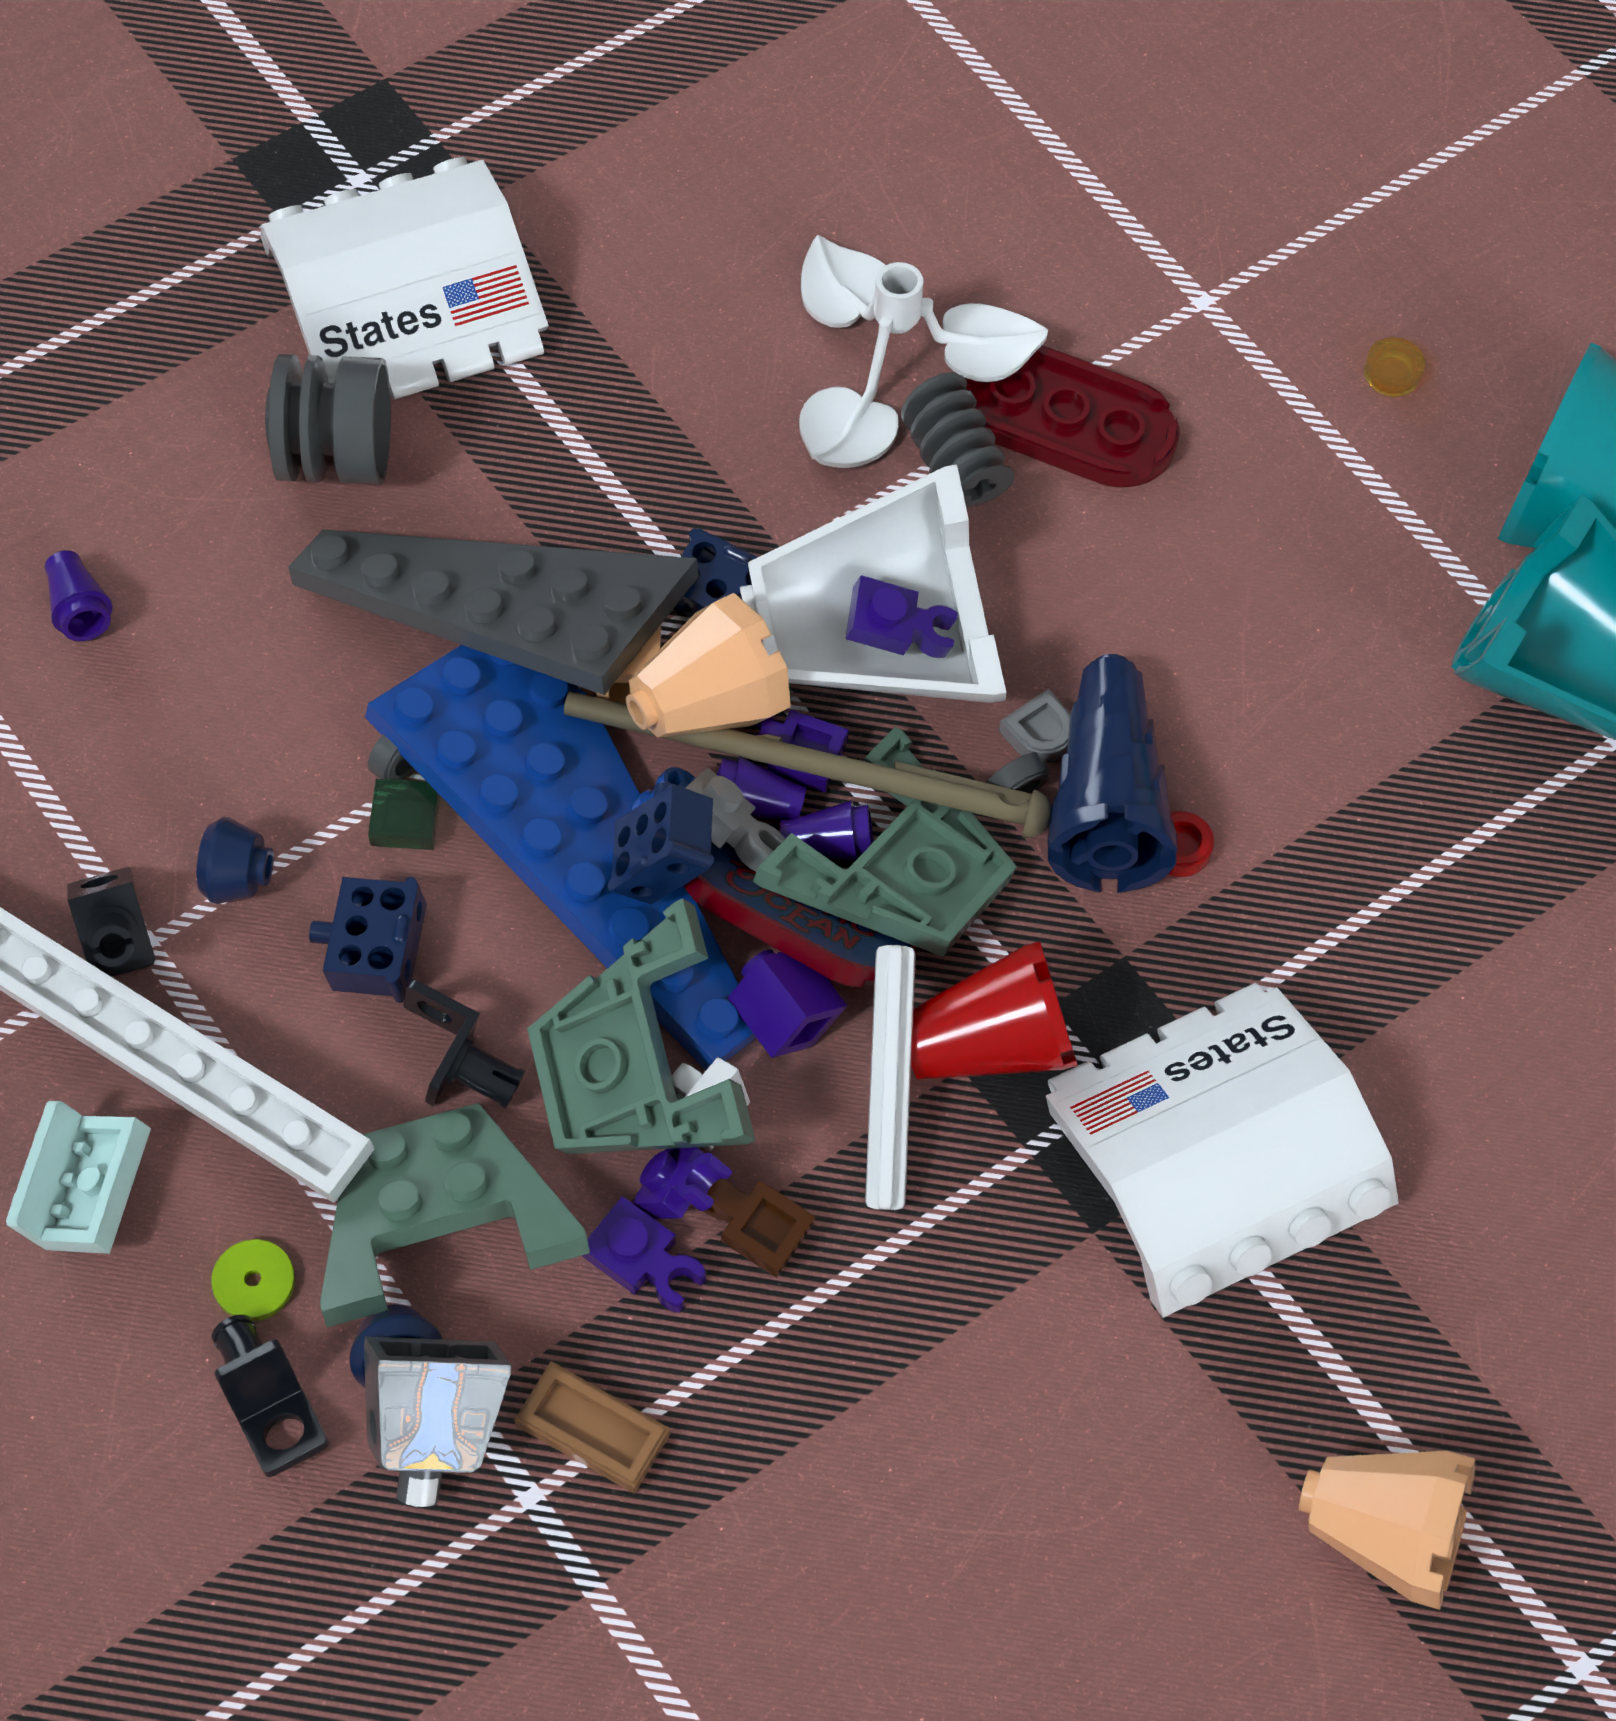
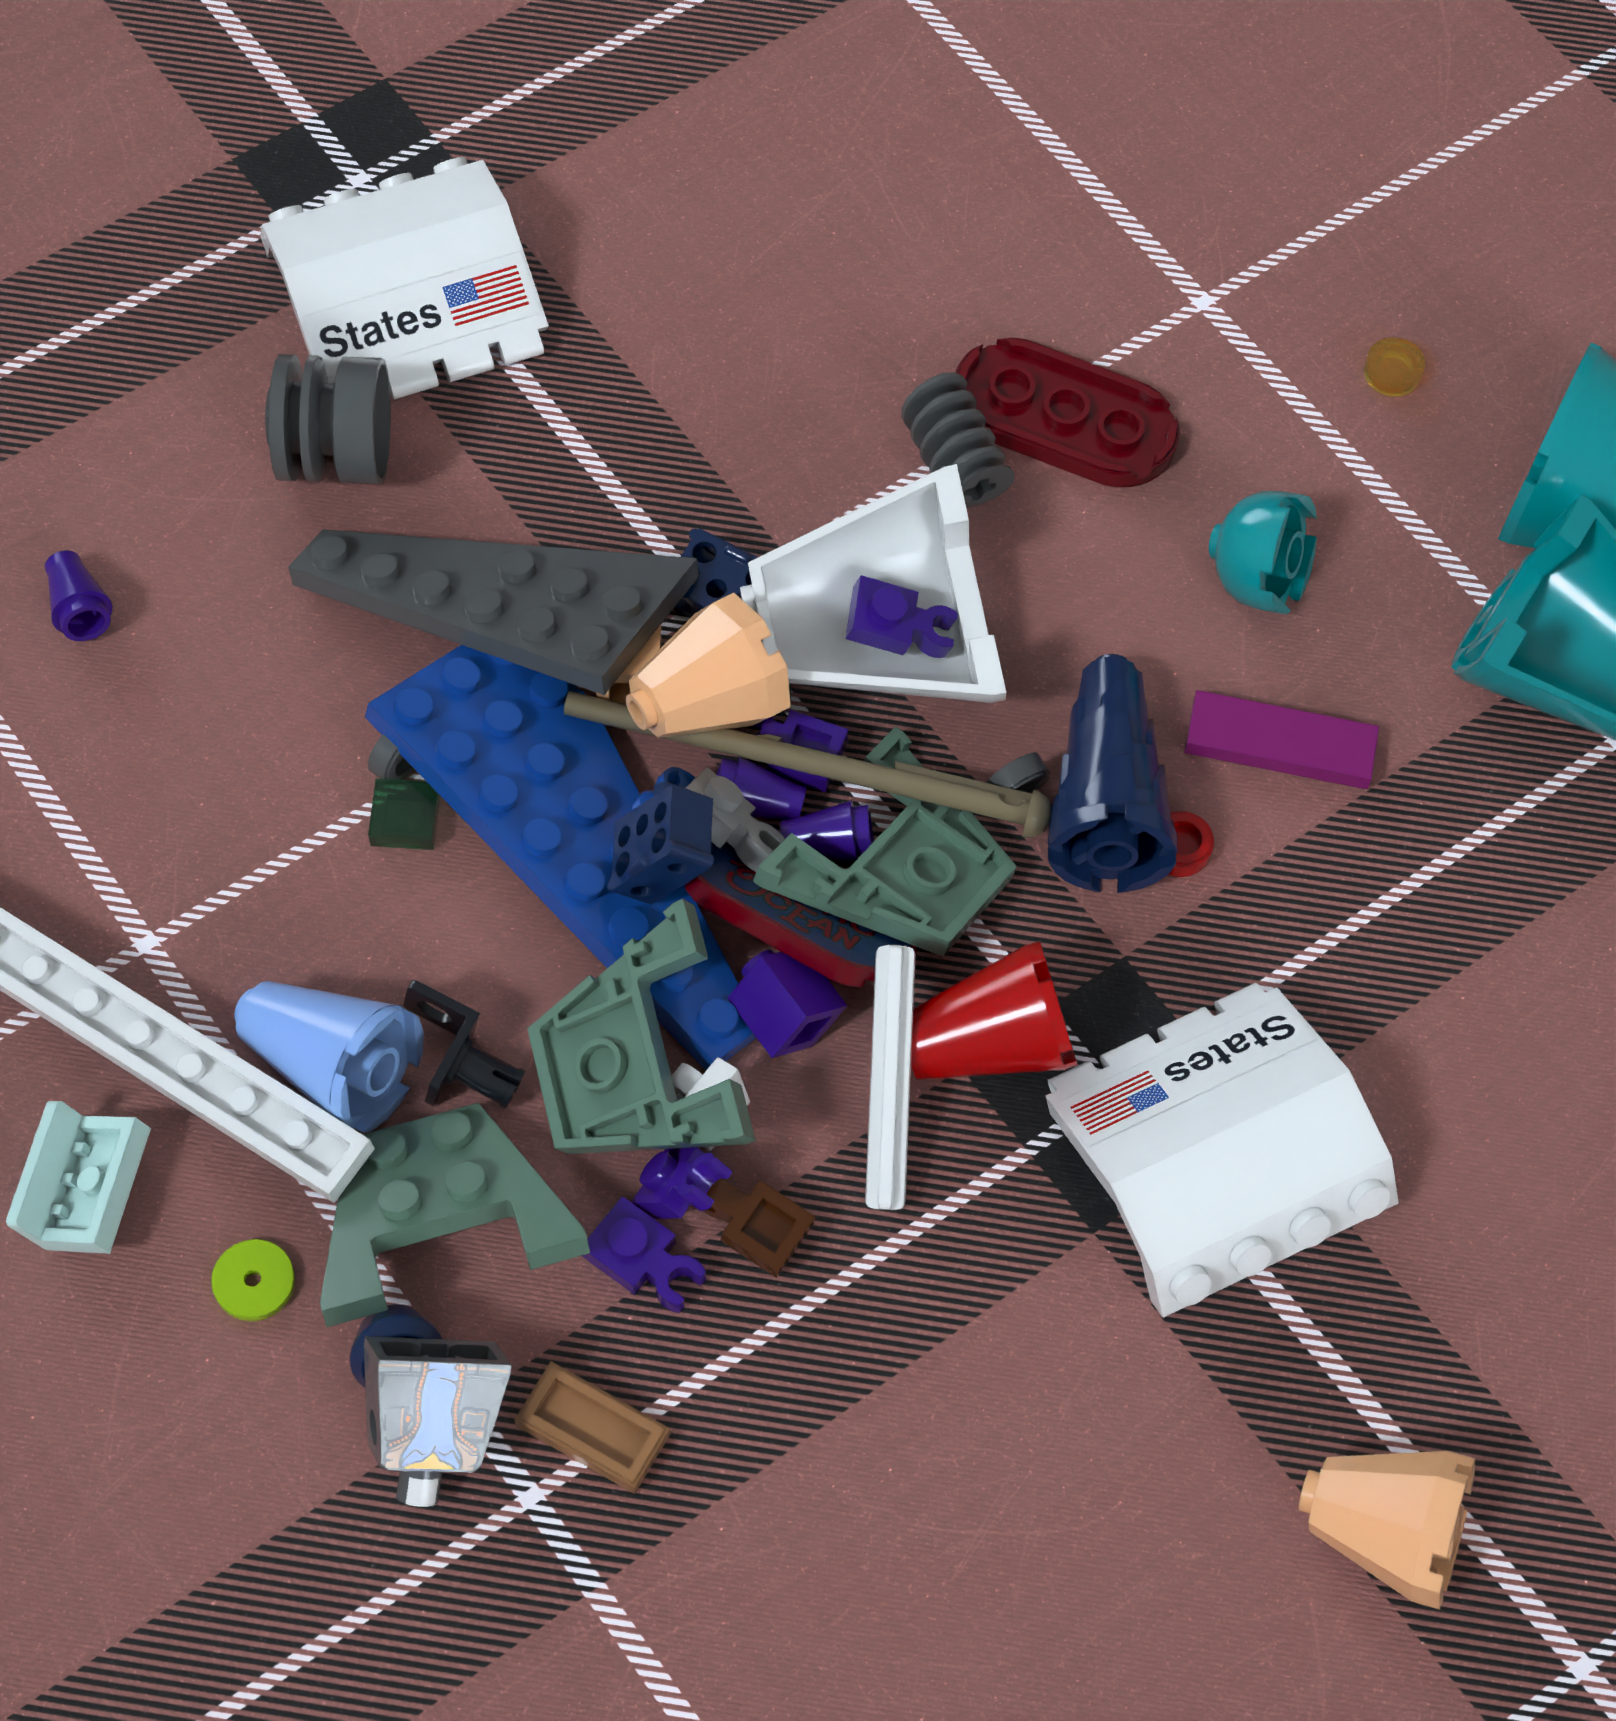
(110, 922): black bracket -> none
(232, 862): dark blue cone -> none
(263, 1392): black bracket -> none
(333, 1048): none -> light blue cone
(372, 936): dark blue piece -> none
(848, 284): white plant -> none
(1038, 728): light grey tile -> none
(1265, 549): none -> teal cylinder
(1281, 739): none -> magenta tile

